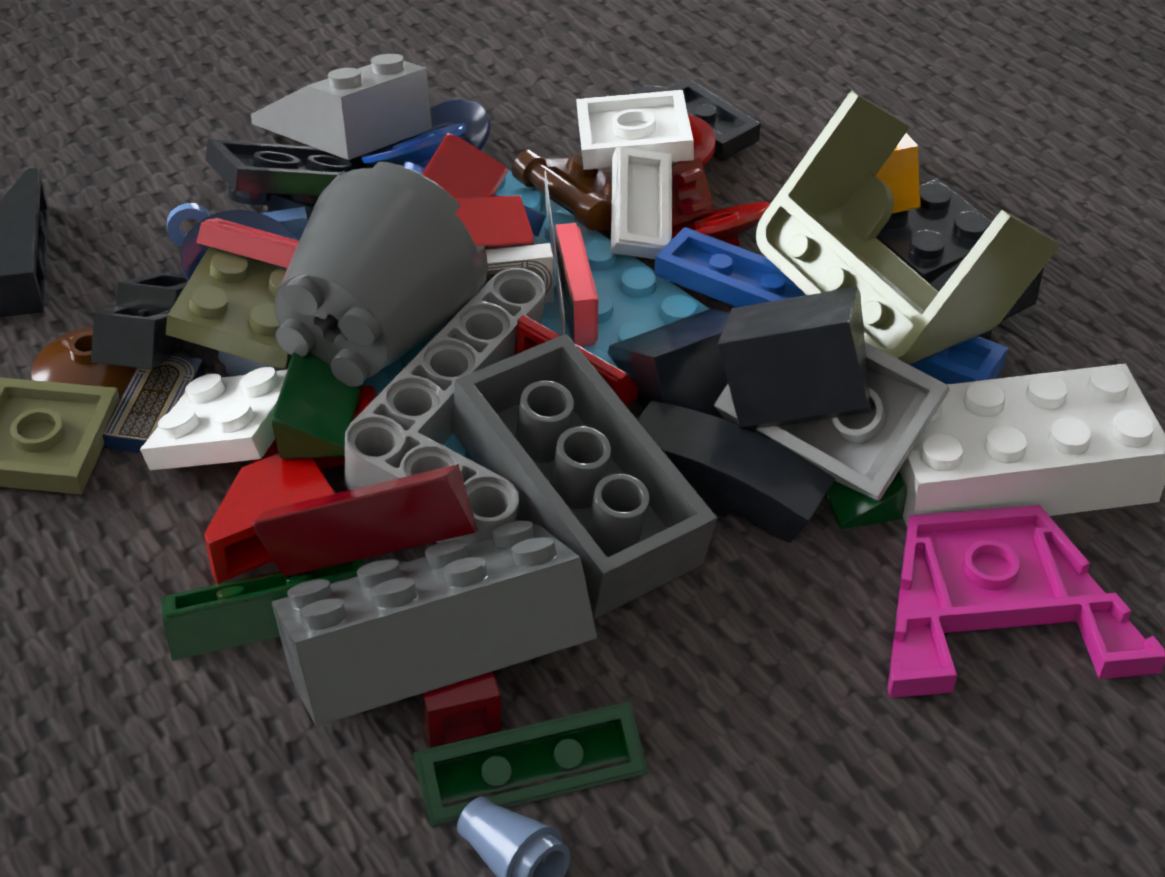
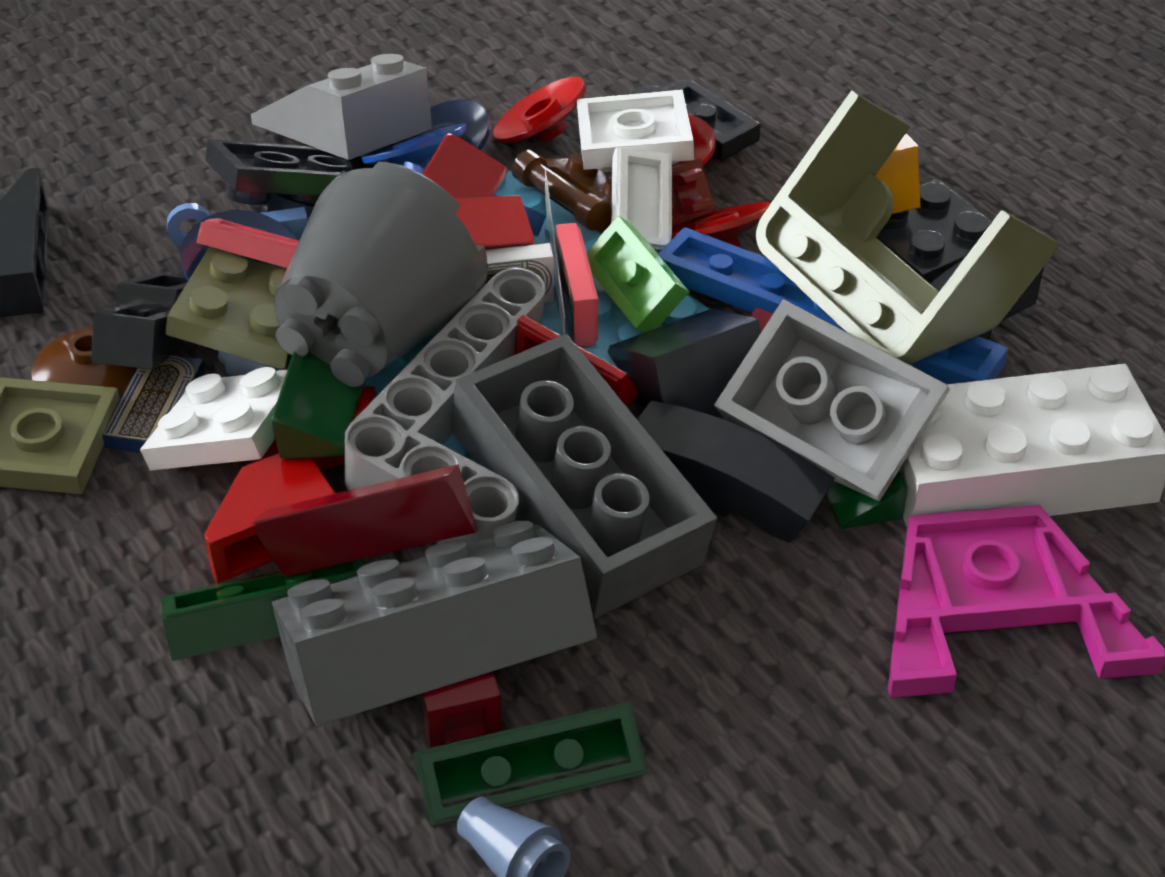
(541, 112): none -> red dish
(635, 275): none -> bright green plate
(797, 359): black slope -> none

